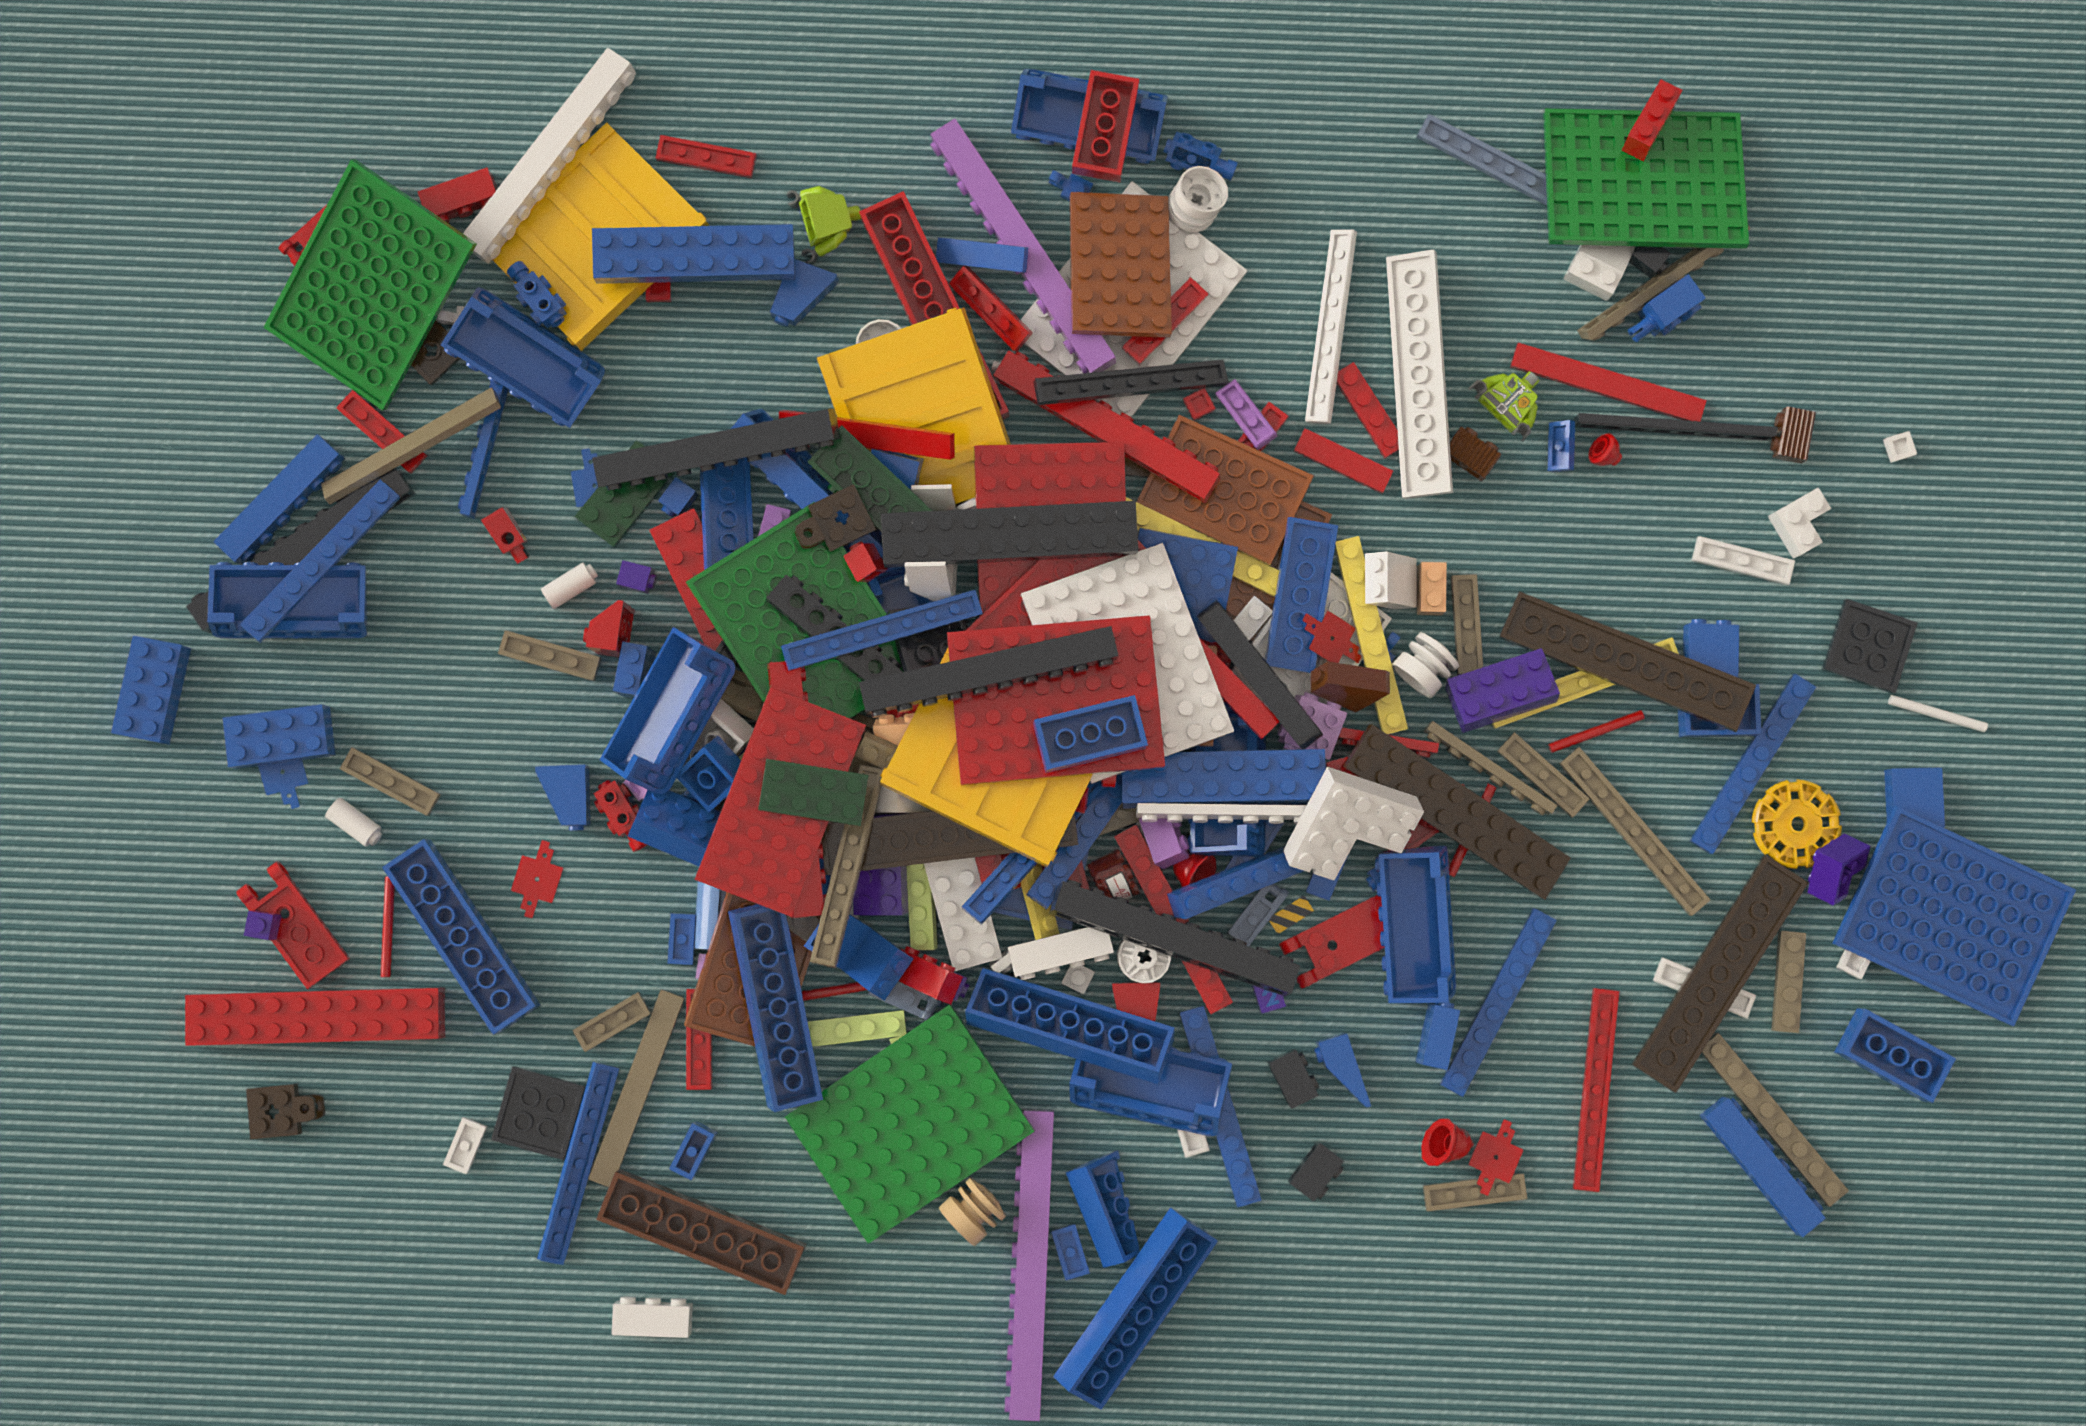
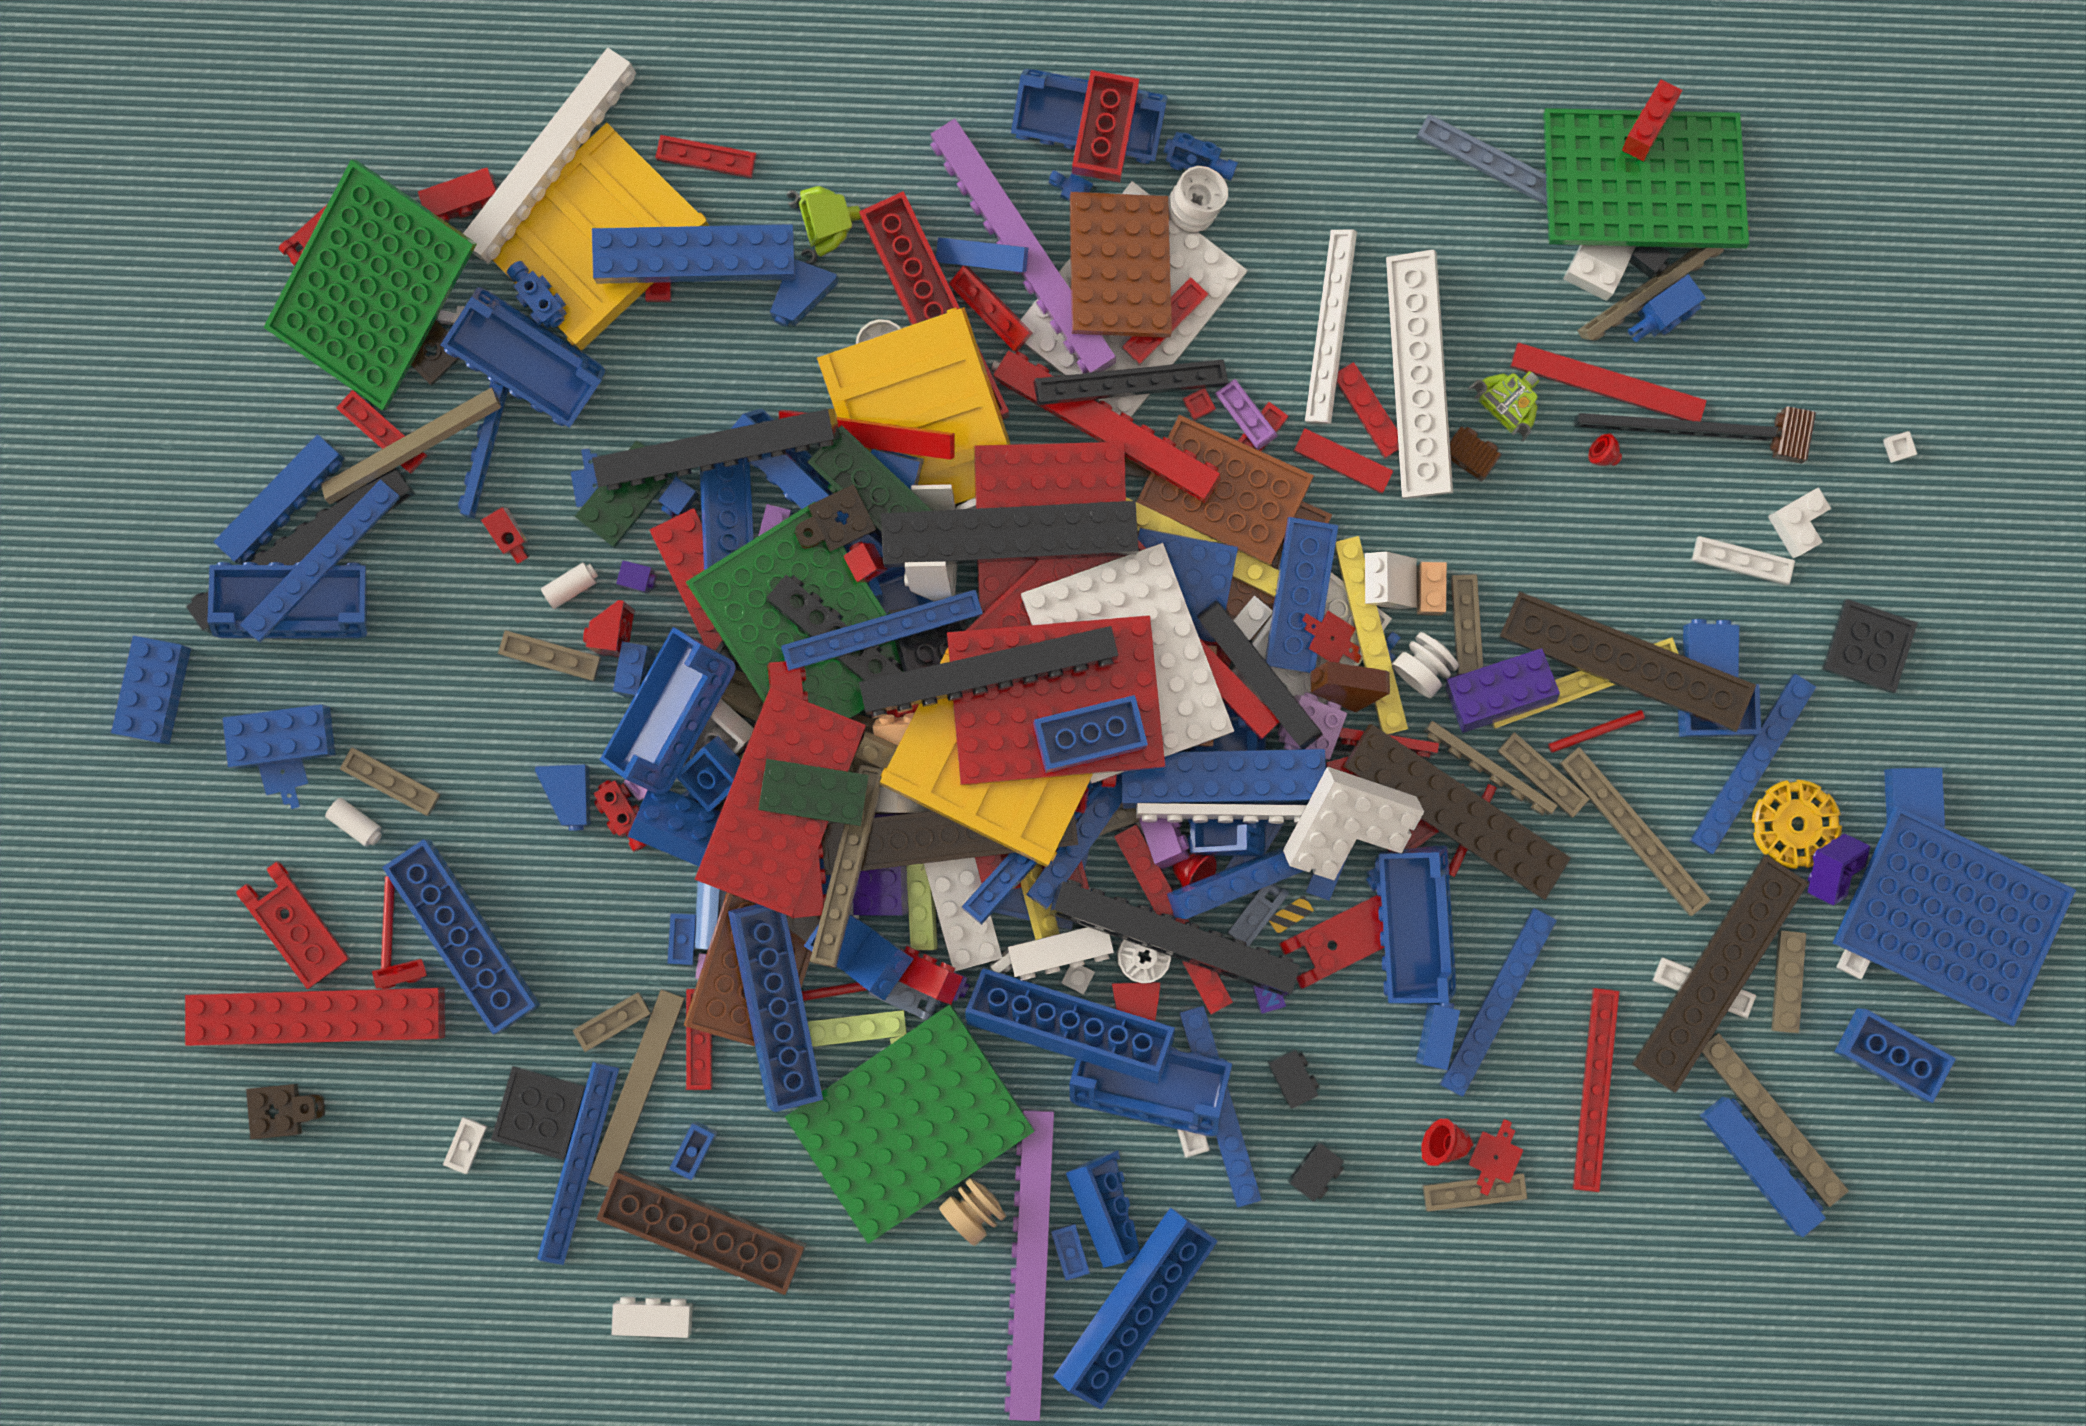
(262, 925): dark purple brick -> none
(390, 976): none -> red plate
(525, 882): red piece -> none
(1113, 876): clear red brick -> none
(1341, 1062): blue slope -> none
(1561, 446): blue plate -> none
(1937, 713): white bar -> none

